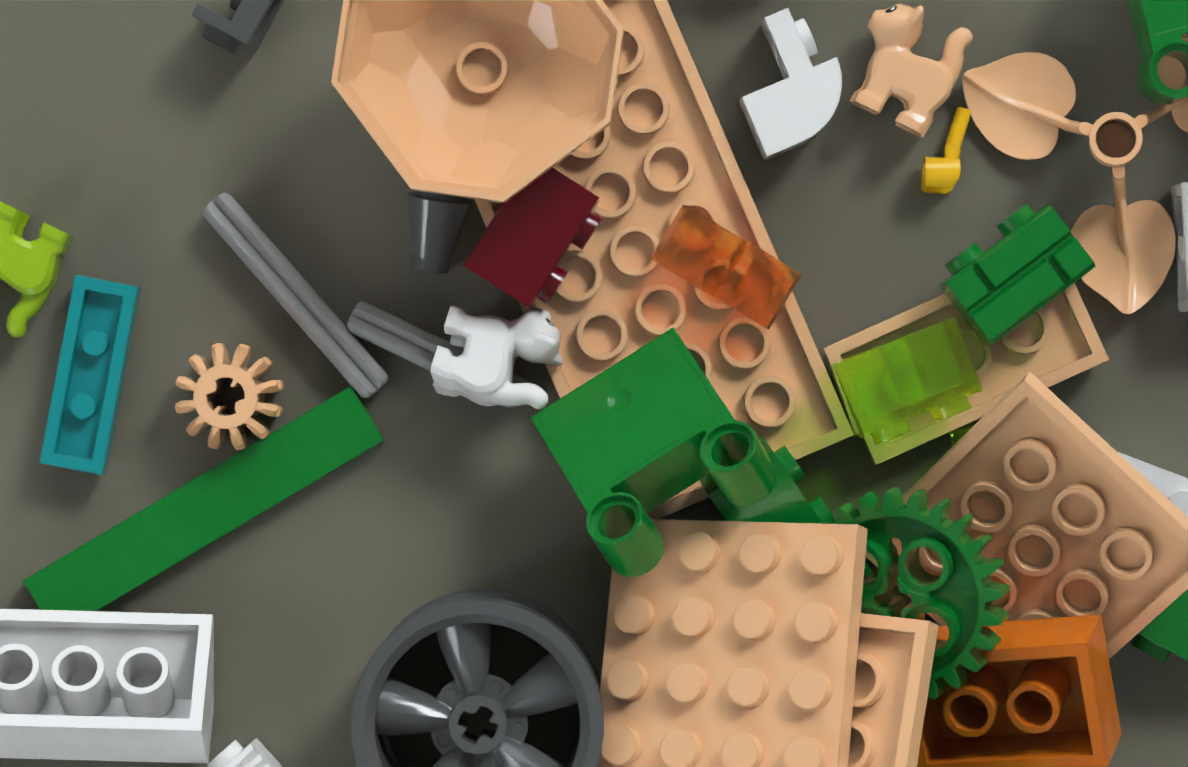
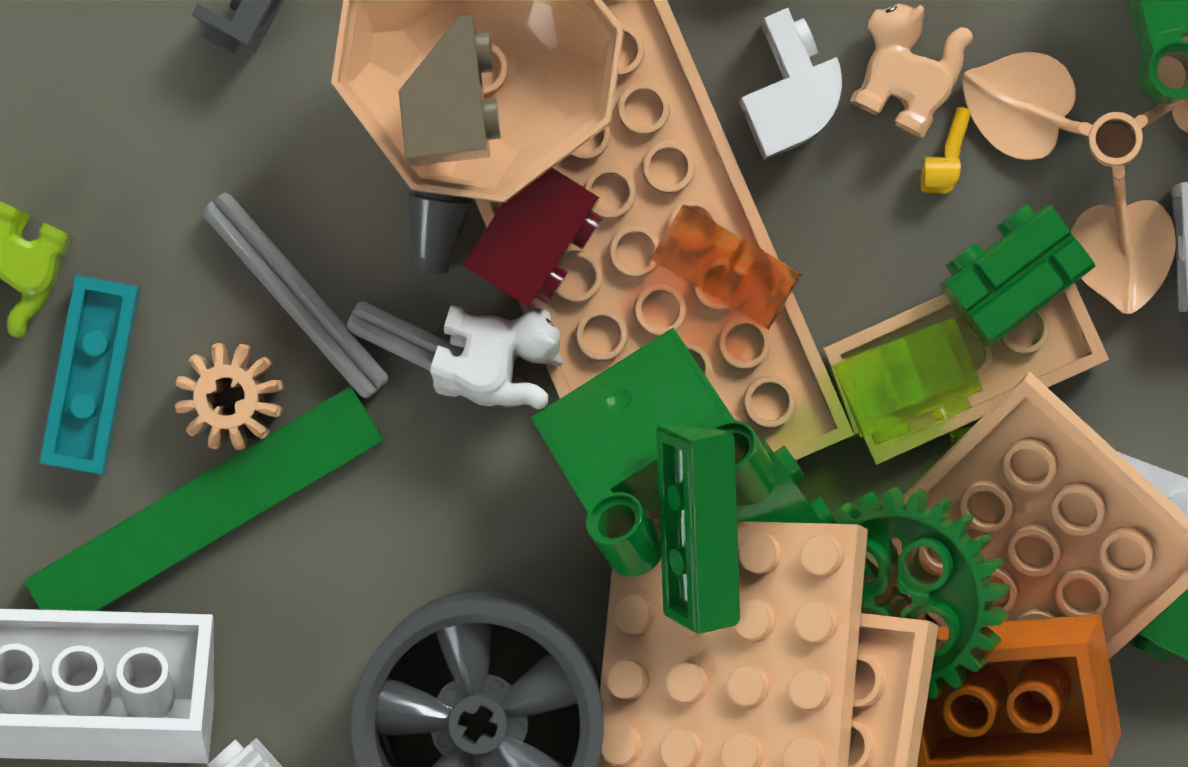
(445, 100): none -> dark tan slope
(698, 526): none -> green slope

